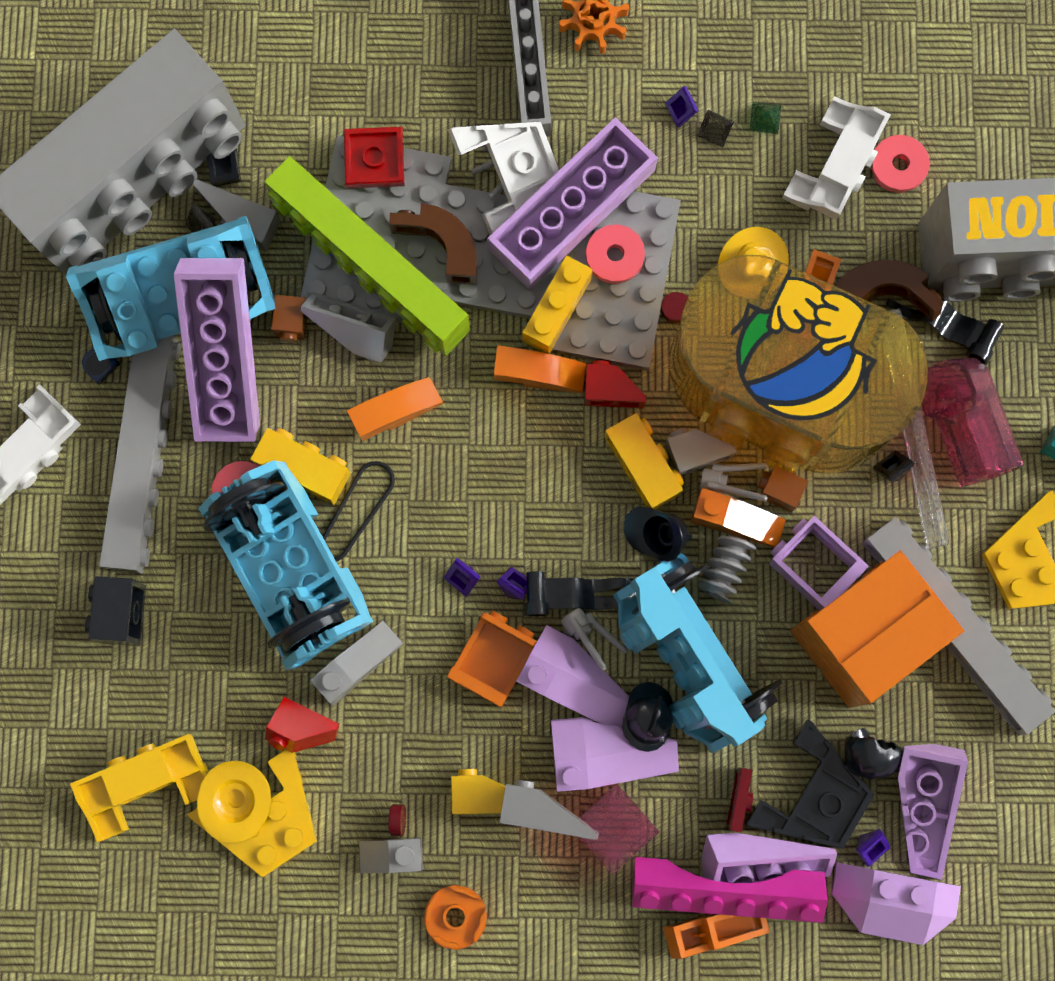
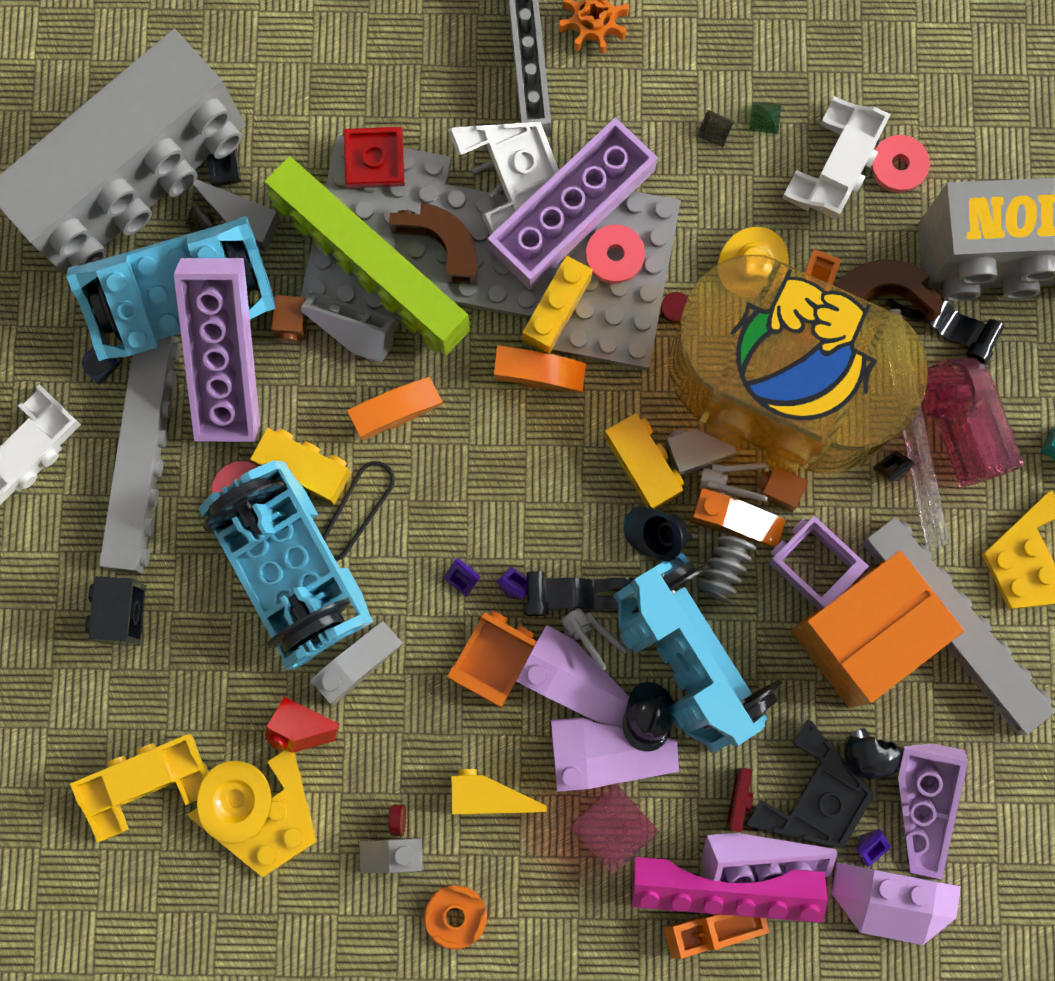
(539, 811): light grey slope -> none
(610, 387): red slope -> none
(681, 106): dark purple slope -> none

